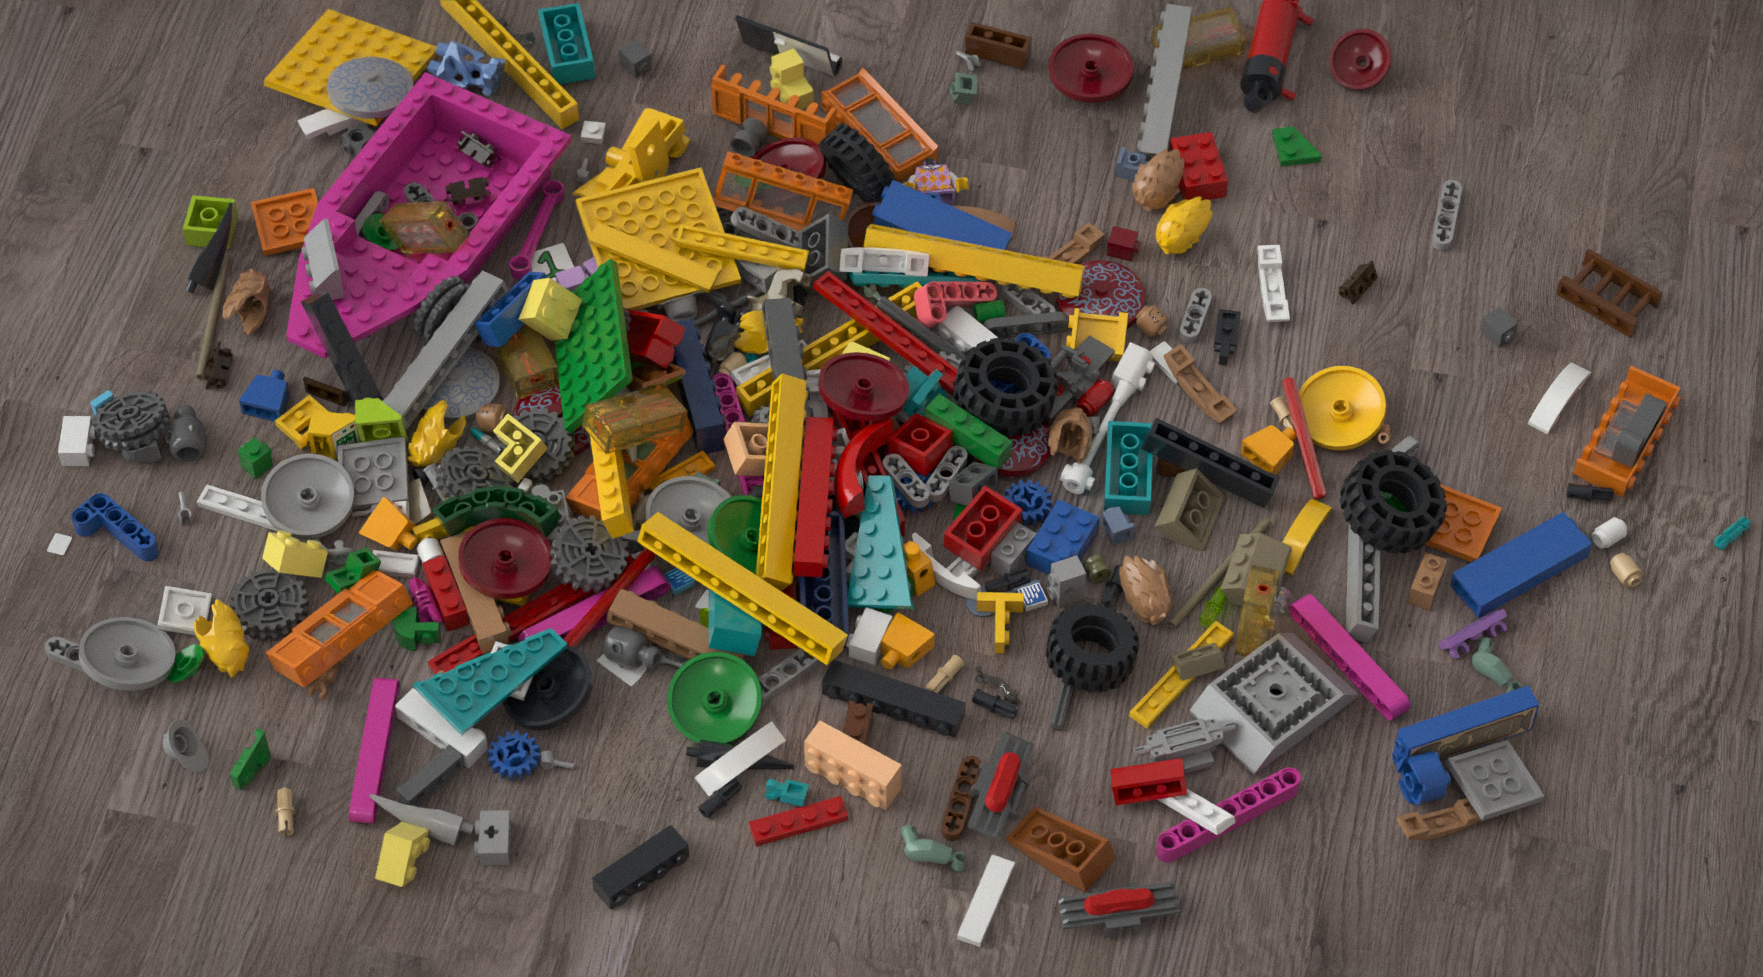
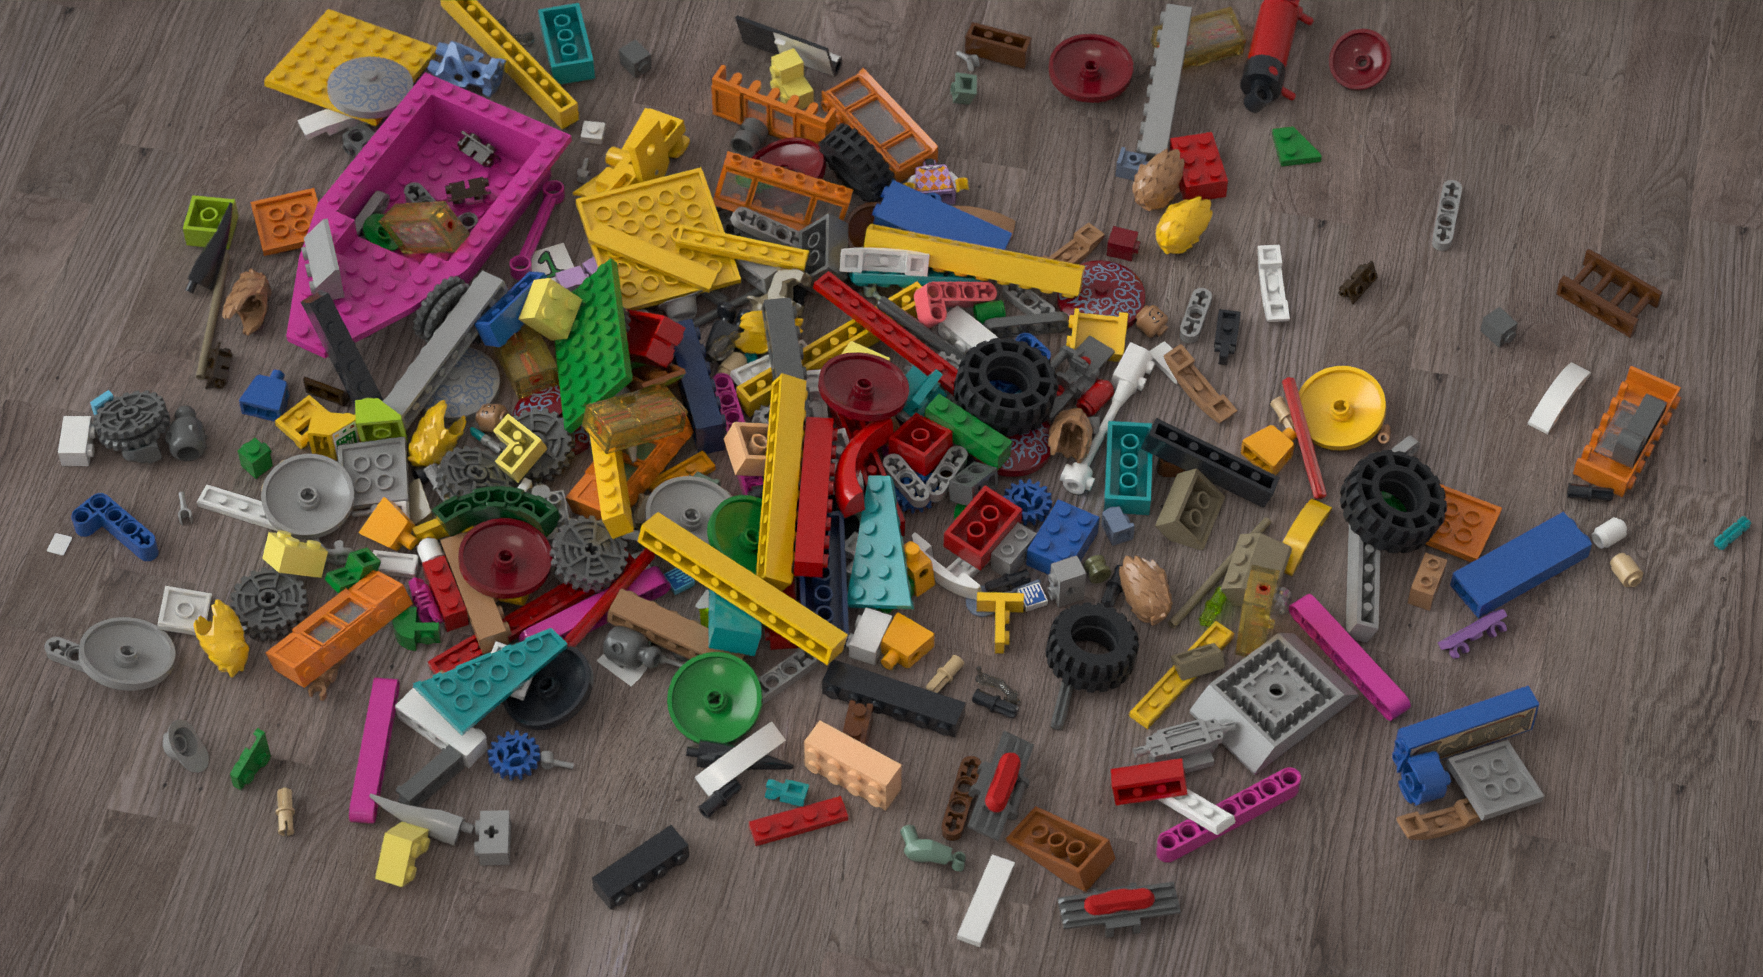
(186, 663): green dish -> none
(1492, 666): sand green arm -> none

